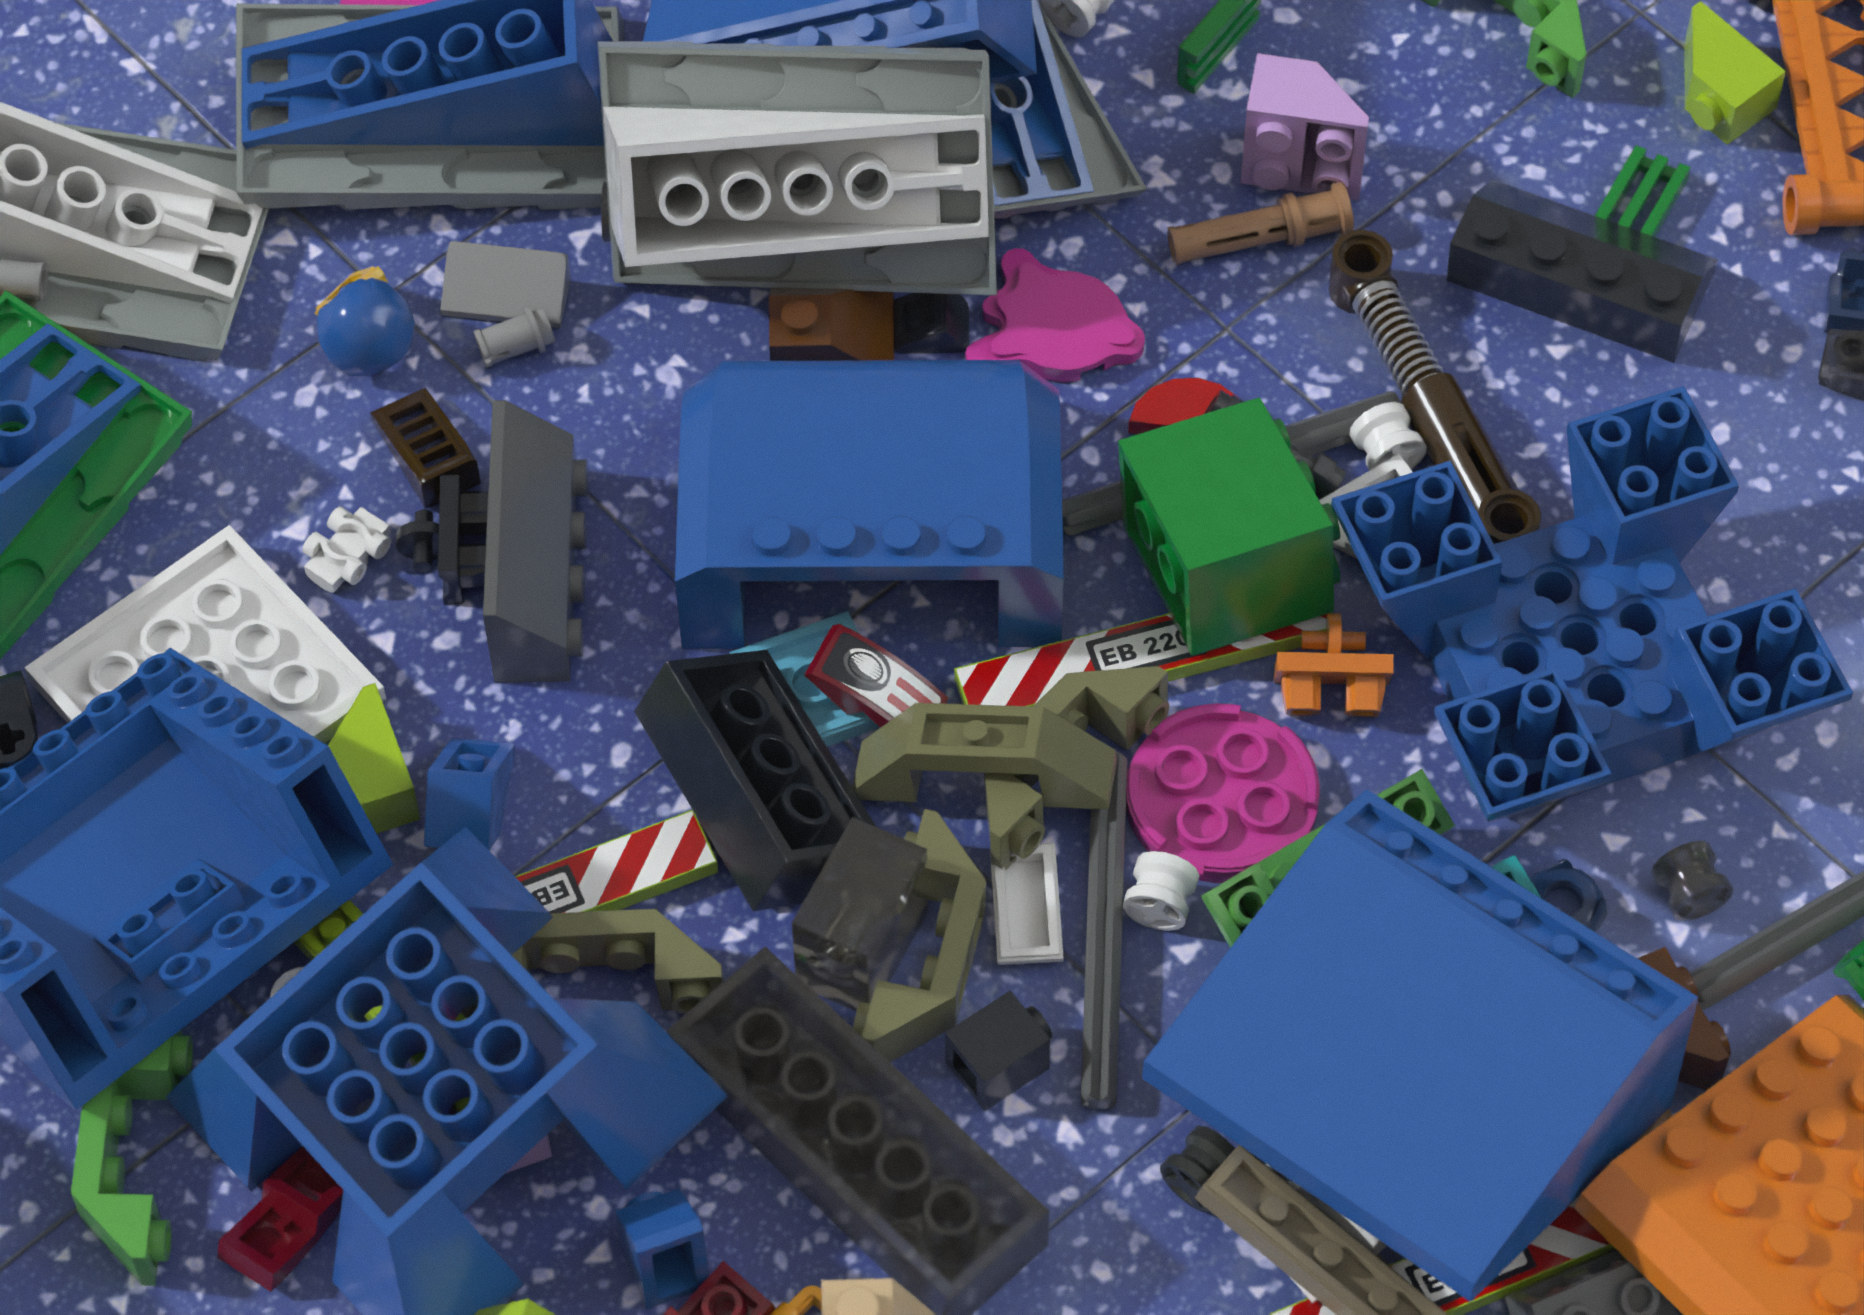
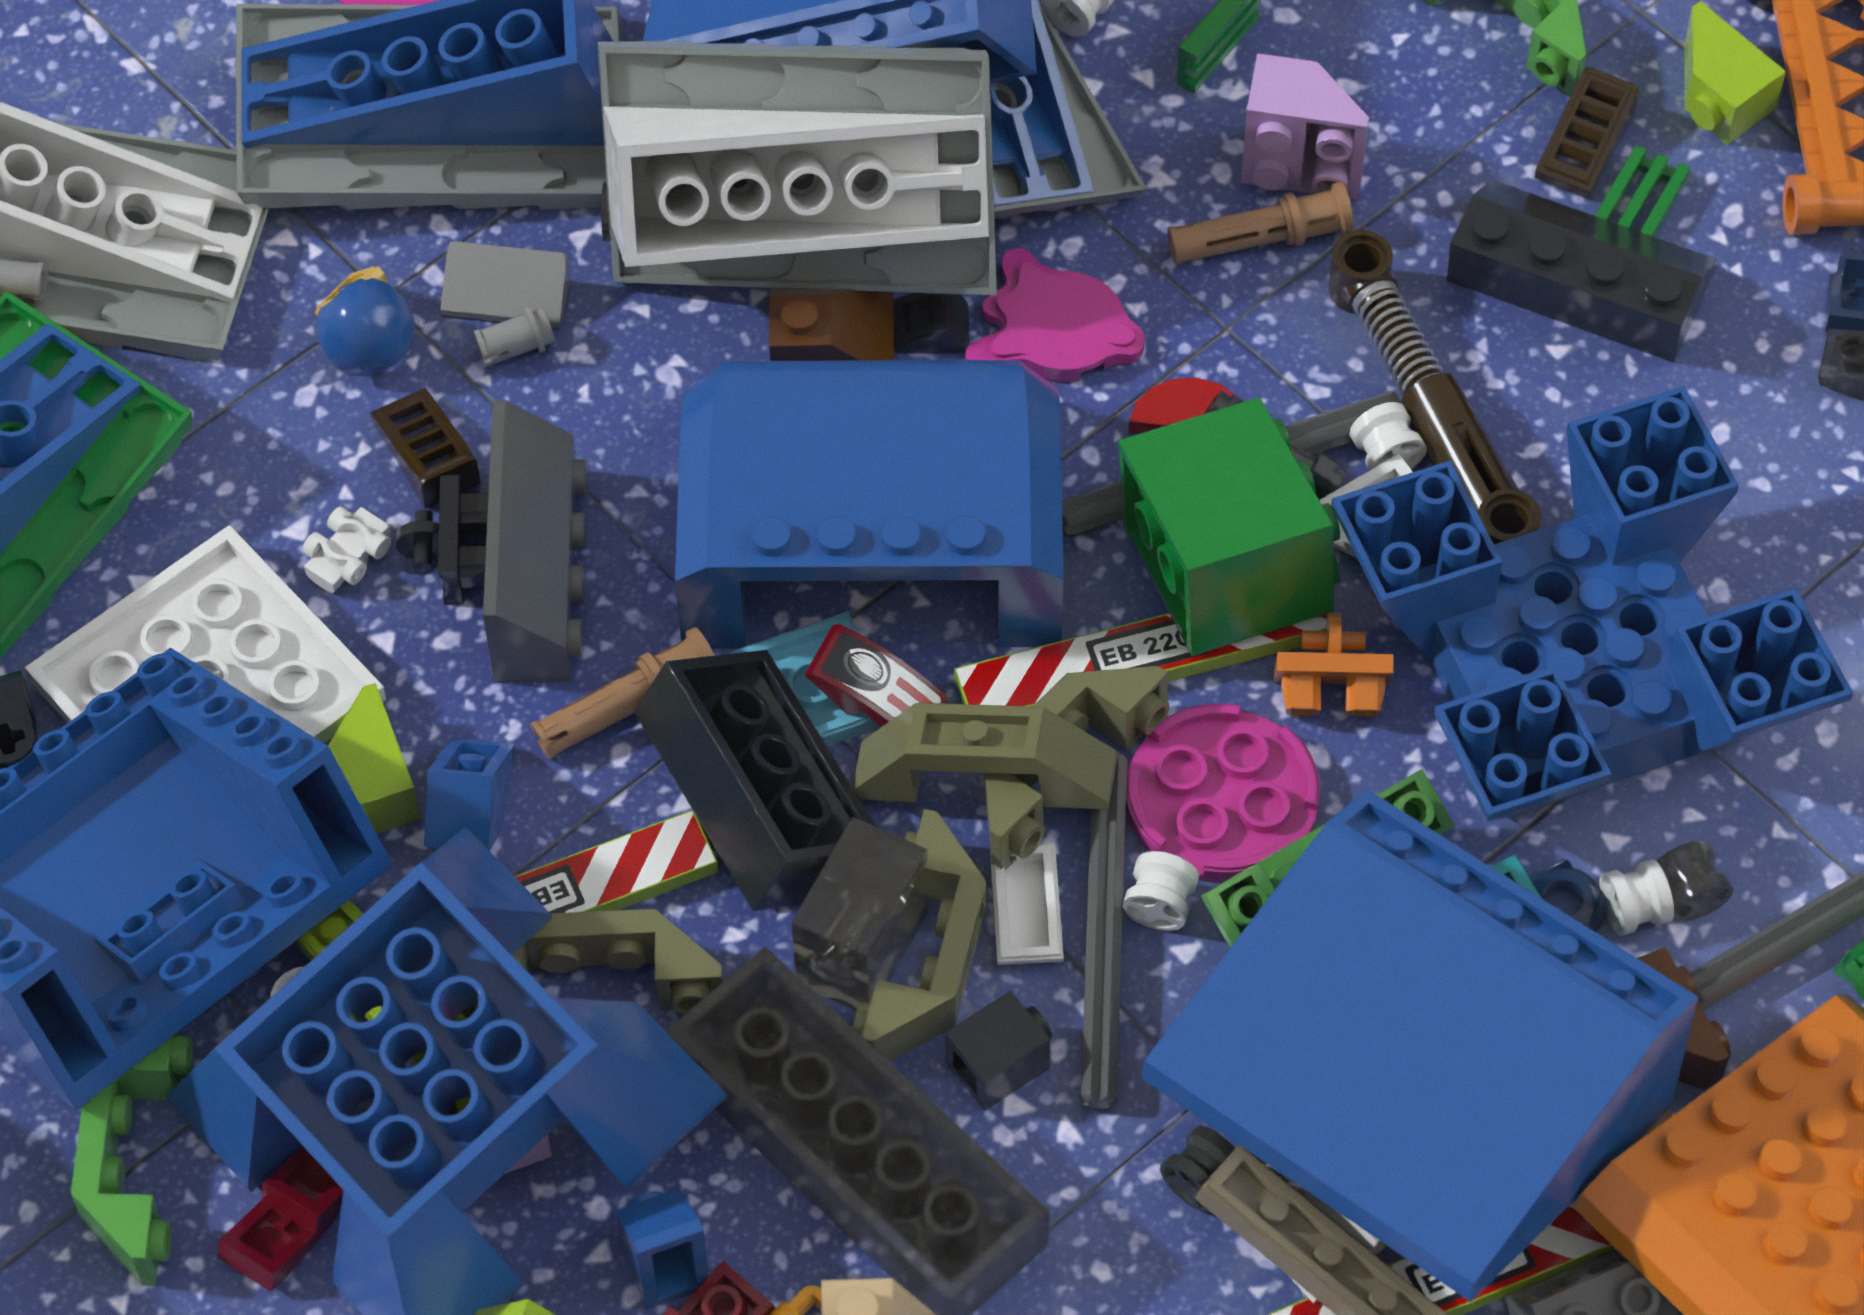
(612, 700): none -> medium nougat pin
(1602, 100): none -> dark brown slope
(1637, 897): none -> white wheel

